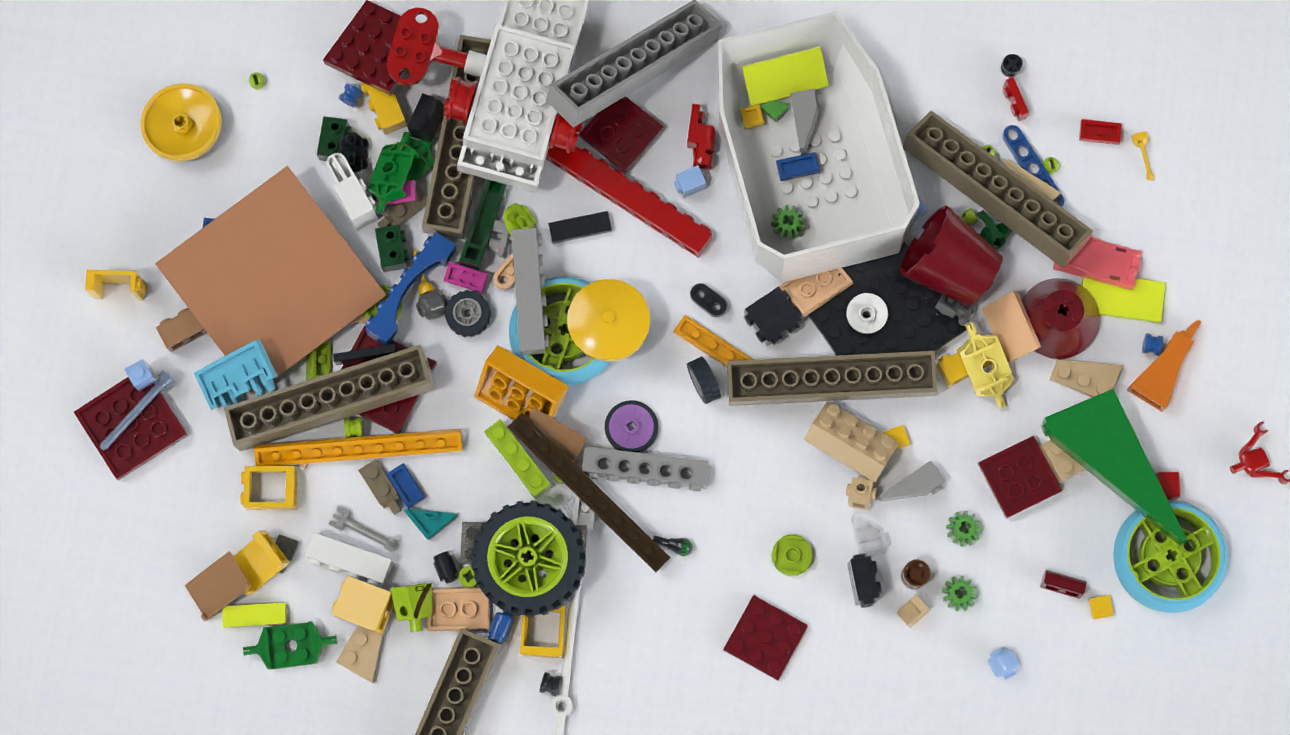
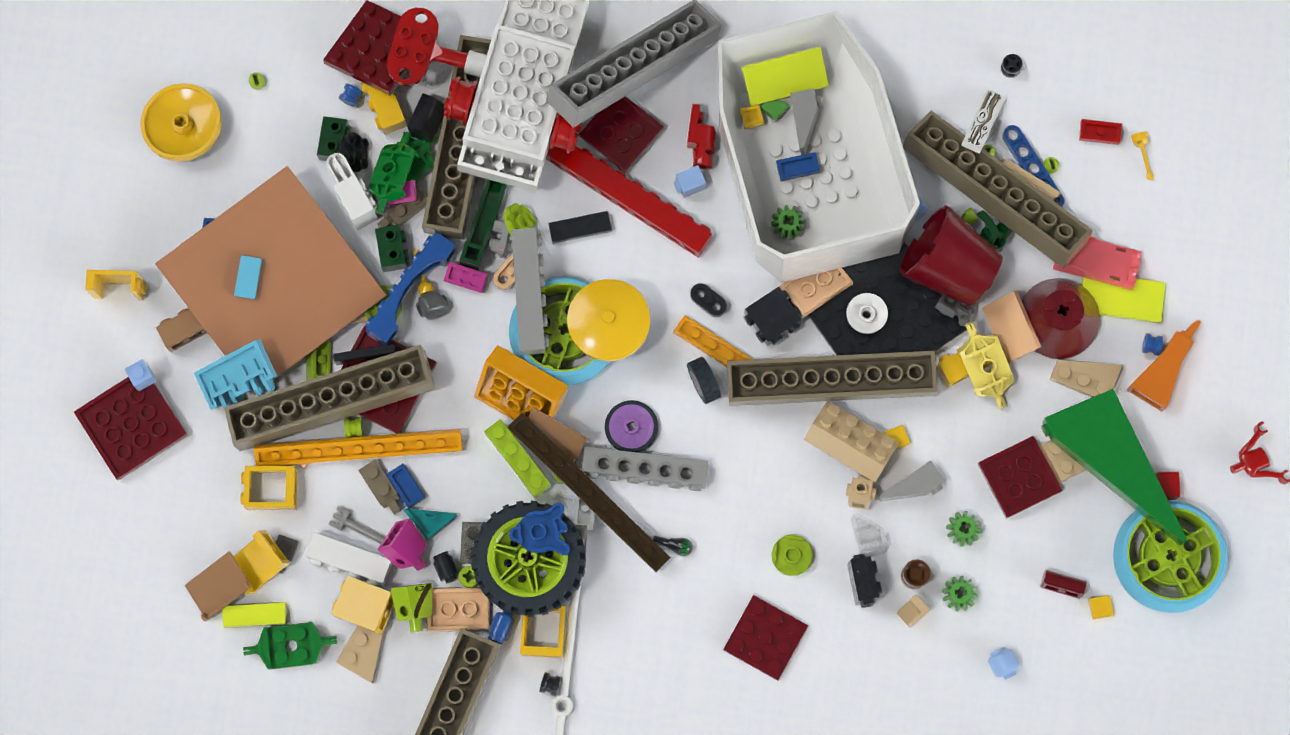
(162, 382): sand blue piece -> none
(248, 277): none -> medium azure tile
(404, 545): none -> dark pink torso
(462, 303): black wheel -> none
(541, 531): none -> blue tile
(983, 121): none -> white tile
(1017, 105): red plate -> none

